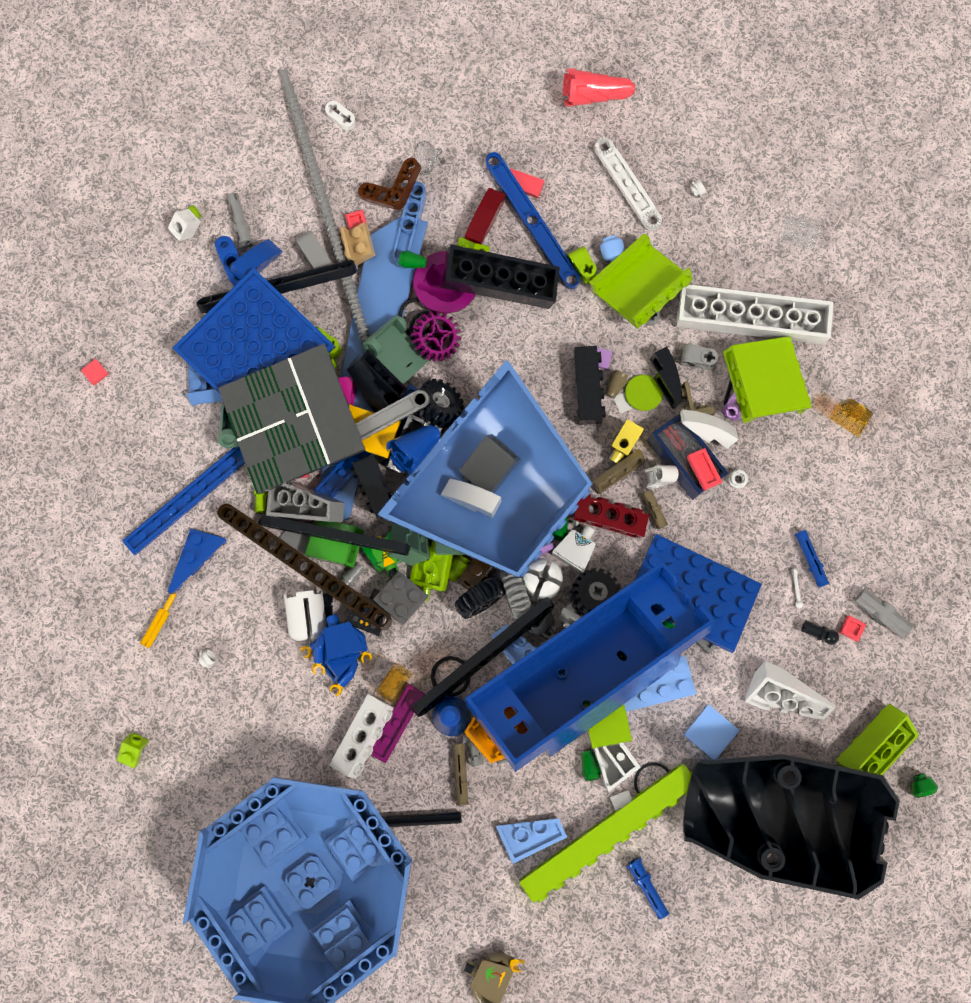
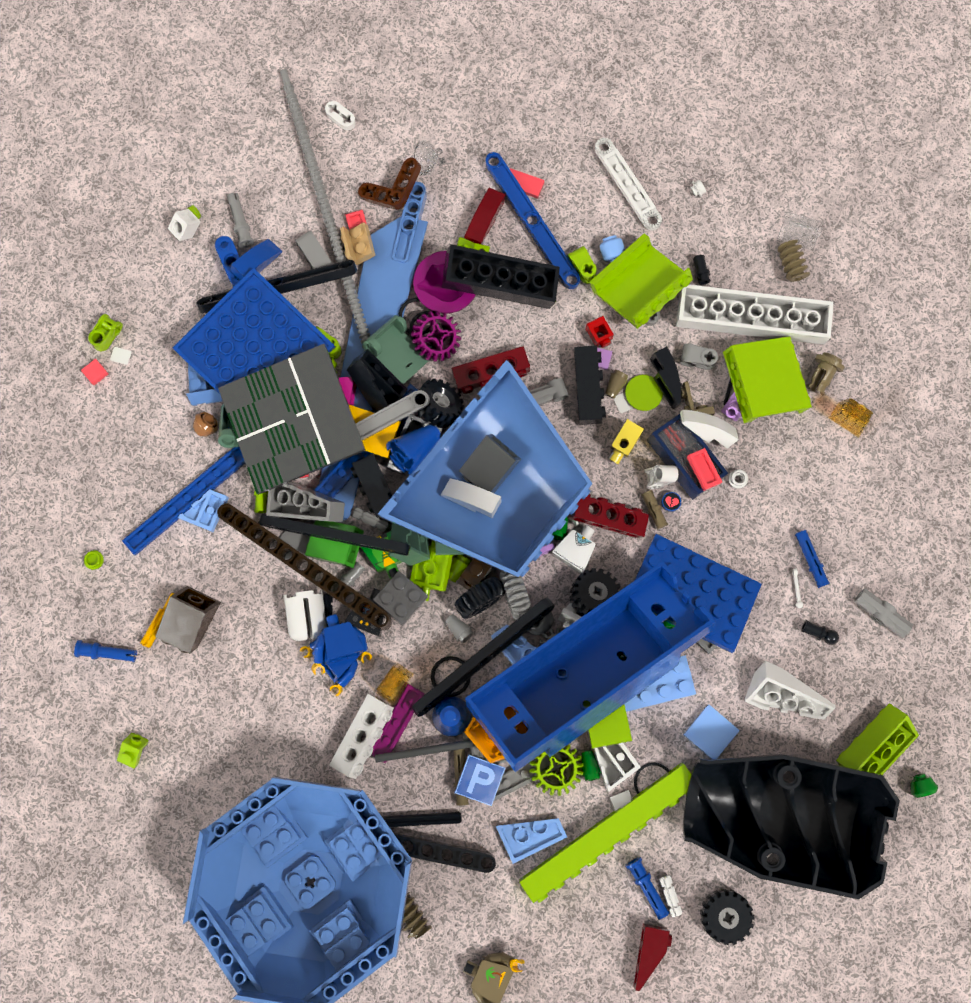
(93, 560): none -> lime plate
(96, 650): none -> blue pin
(107, 330): none -> lime piece
(120, 355): none -> white sticker
(187, 619): none -> slope
(197, 549): blue wing -> none
(204, 511): none -> light blue wing
(205, 424): none -> medium nougat cone
(207, 658): white plate -> none
(370, 519): none -> light grey axle
(412, 260): green cone -> none
(413, 920): none -> dark tan piece
(423, 751): none -> dark grey piece
(457, 851): none -> black beam
(459, 629): none -> light grey cone
(461, 372): none -> dark red brick
(479, 780): none -> piece
(514, 780): none -> light grey tile
(552, 576): white cylinder -> none
(553, 391): none -> light grey piece
(565, 763): none -> lime gear
(590, 87): coral cone -> none
(599, 326): none -> red brick
(619, 471): dark tan tile -> none
(651, 951): none -> dark red slope
(670, 896): none -> white axle
(671, 501): none -> tile
(702, 272): none -> black pin
(722, 906): none -> black wheel
(792, 261): none -> dark tan piece
(829, 365): none -> dark tan piece
(852, 628): coral tile -> none

